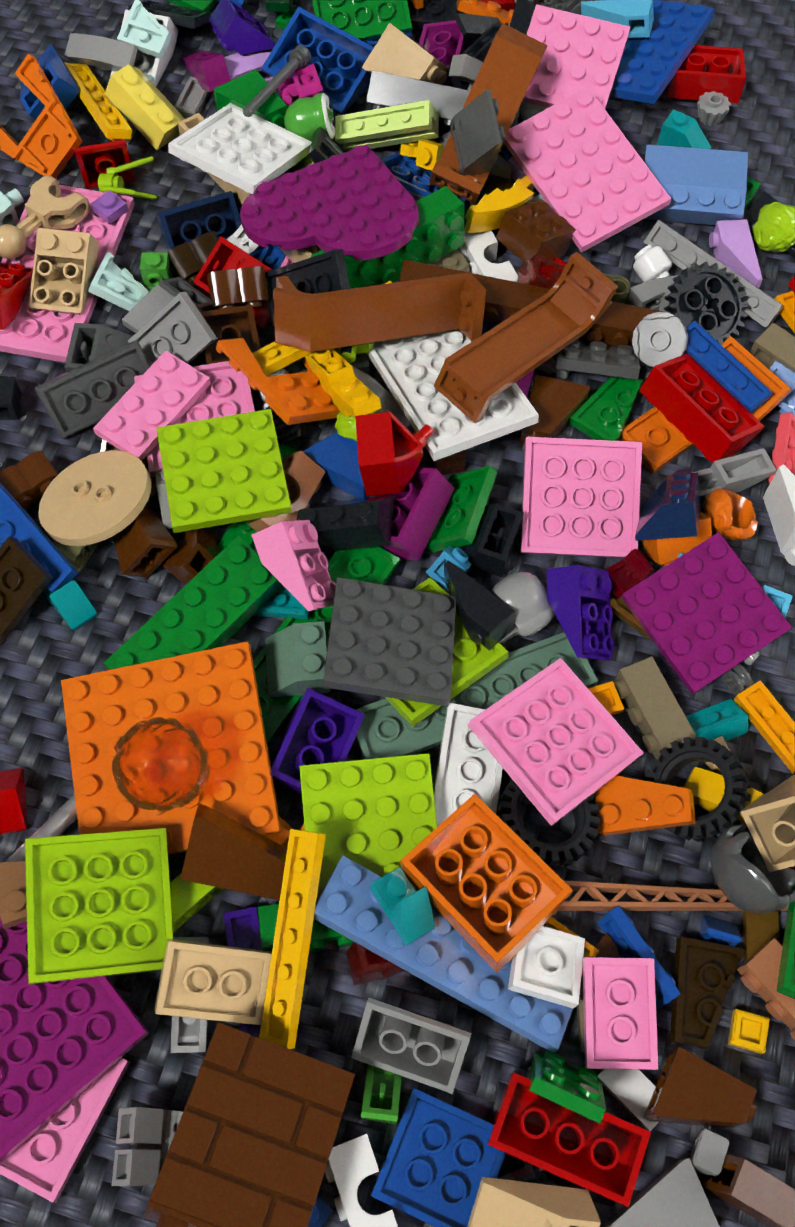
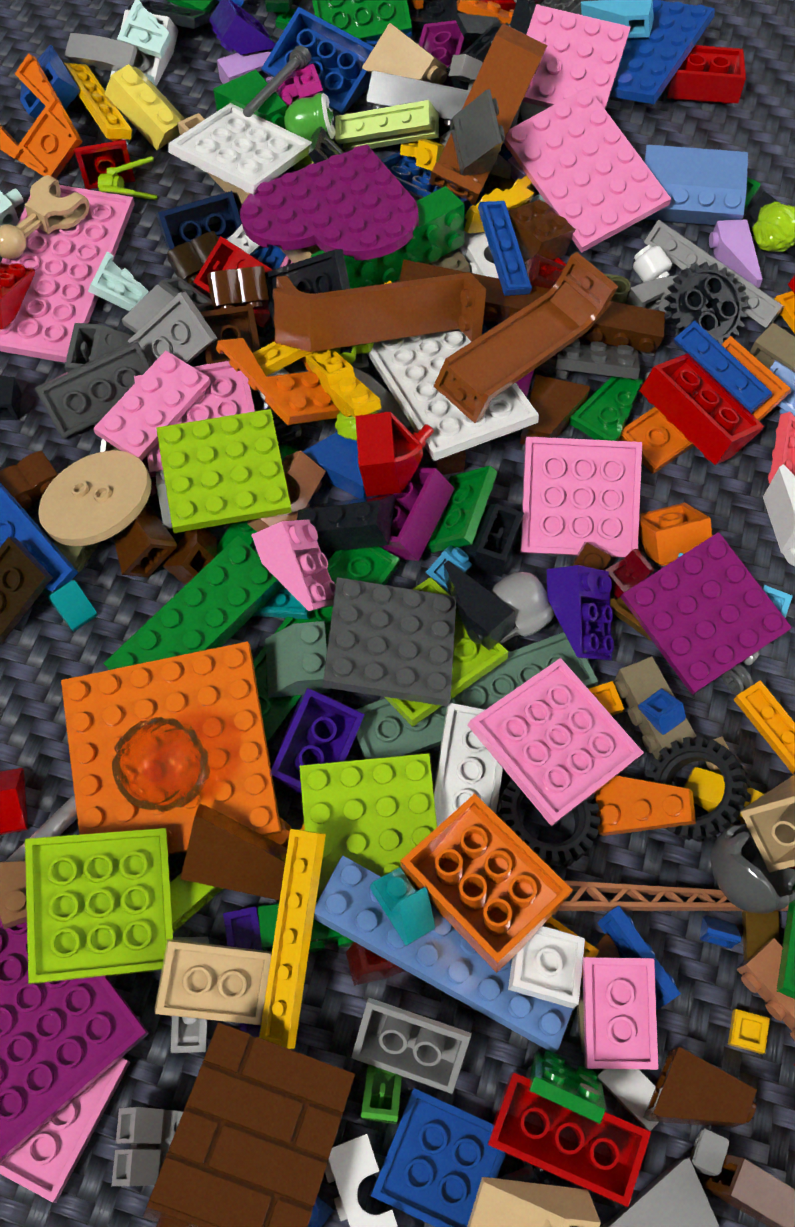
(62, 270): tan slope -> none
(109, 207): medium lavender plate -> none
(154, 268): bright green brick -> none
(191, 98): light grey tile -> none
(208, 69): magenta slope -> none
(504, 248): none -> blue tile
(591, 557): none -> reddish brown plate
(659, 338): light grey tile -> none
(663, 711): none -> blue slope
(672, 508): dark blue slope -> none
(682, 131): teal slope -> none
(703, 977): dark brown wing -> none
(712, 107): light grey piece -> none
(719, 720): teal slope -> none
(730, 514): orange hair -> none
(736, 472): light grey slope -> none

